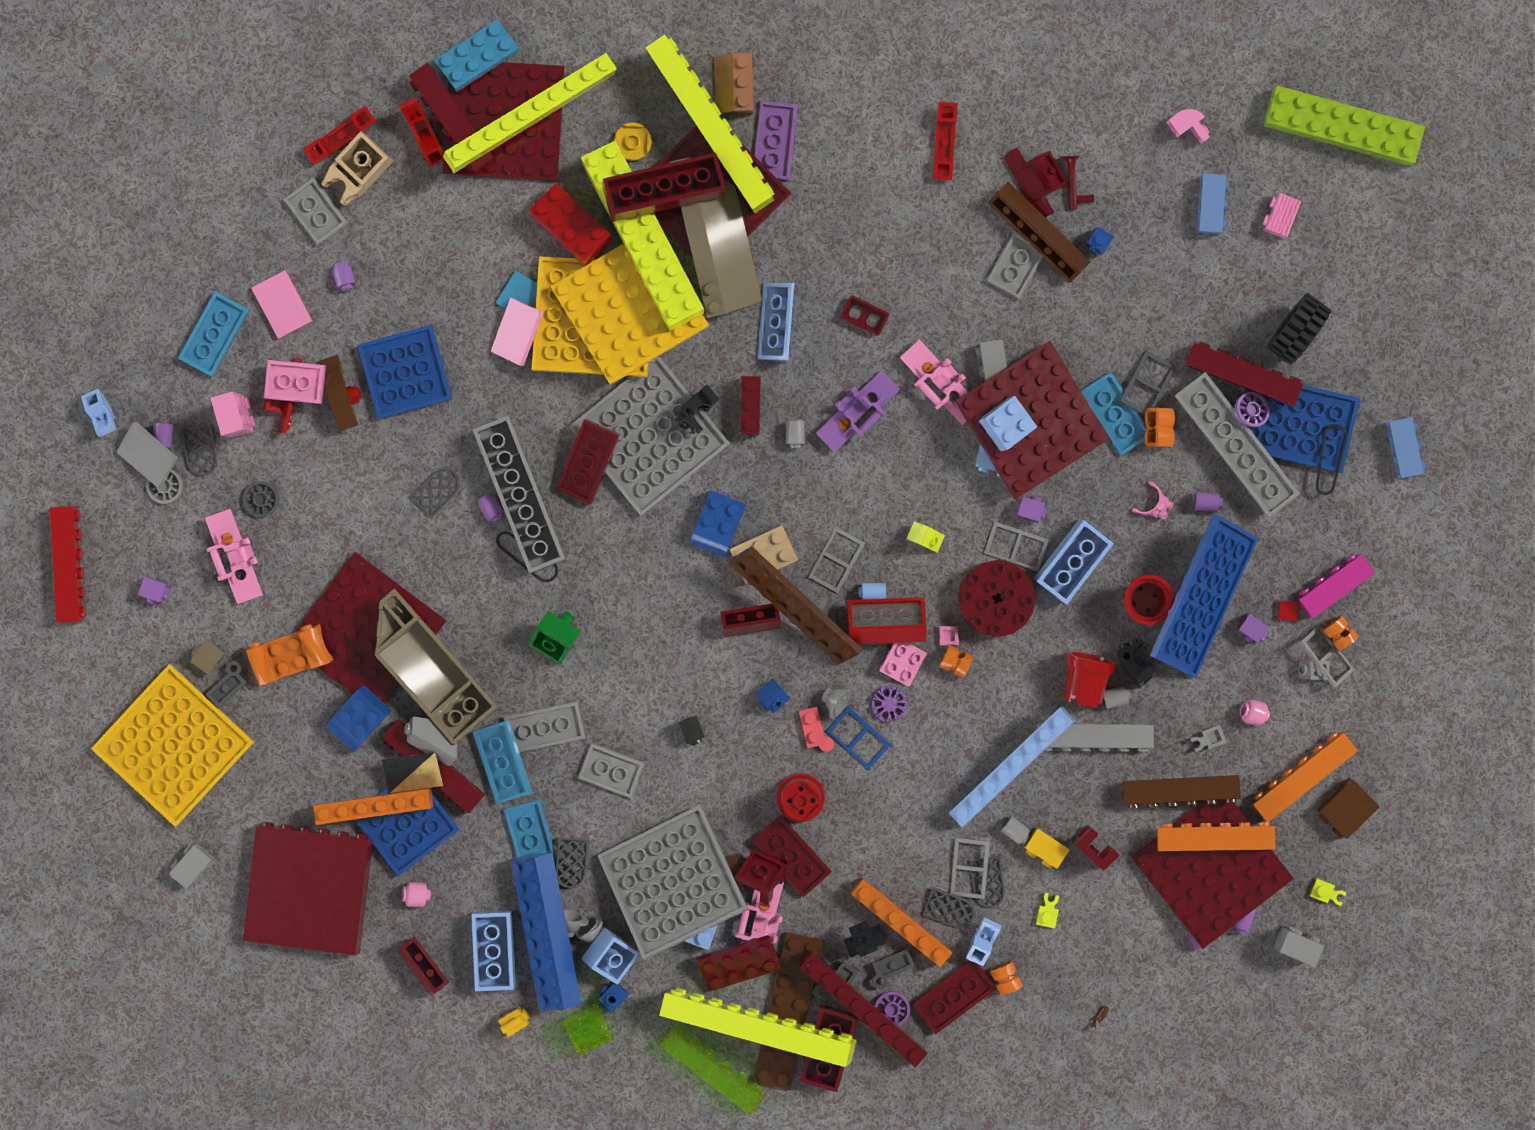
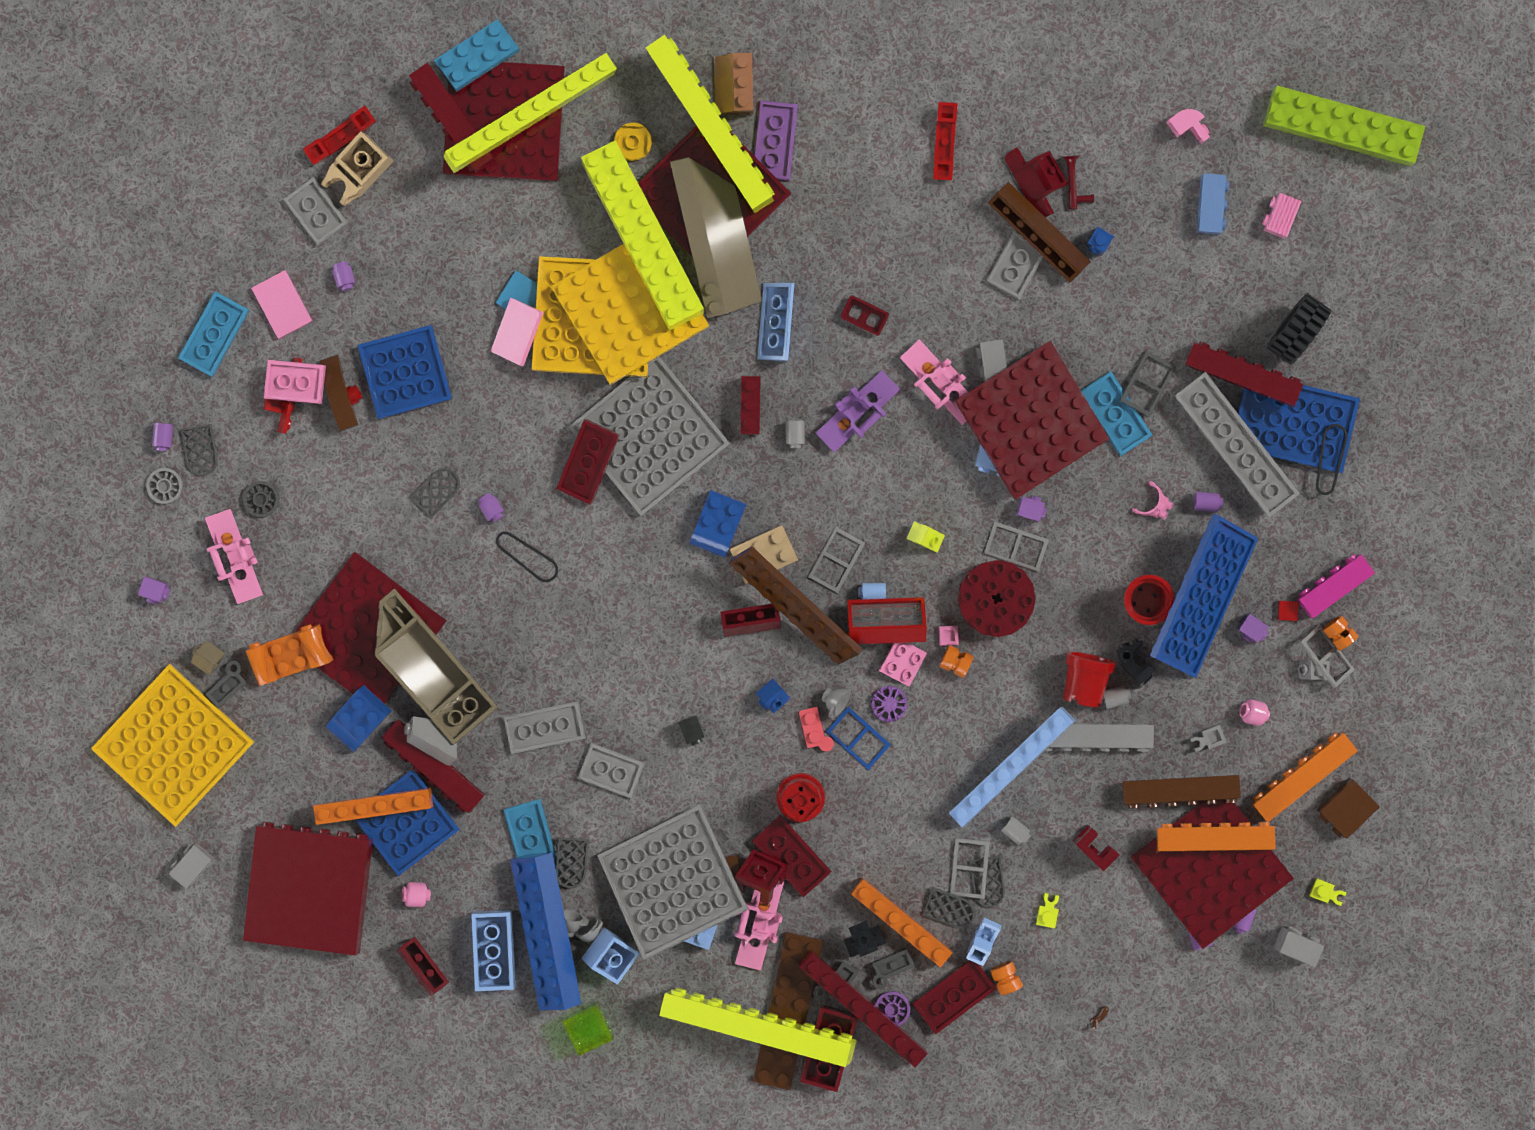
(66, 564): red brick -> none
(99, 411): light blue brick -> none
(147, 454): light grey tile -> none
(233, 414): bright pink brick -> none
(412, 772): sticker -> none
(423, 131): red arch -> none
(502, 762): dark azure plate -> none
(514, 1021): yellow brick -> none
(519, 494): light grey brick -> none
(554, 636): green brick -> none
(570, 225): red brick -> none
(612, 996): blue brick -> none
(663, 187): dark red brick -> none
(686, 415): black tile -> none
(711, 1069): clear neon green brick -> none
(739, 963): dark red plate -> none
(1007, 423): light blue brick -> none
(1046, 848): yellow brick -> none
(1073, 561): light blue brick -> none
(1159, 427): orange brick -> none
(1252, 409): medium lavender wheel -> none
(1405, 447): medium blue brick -> none

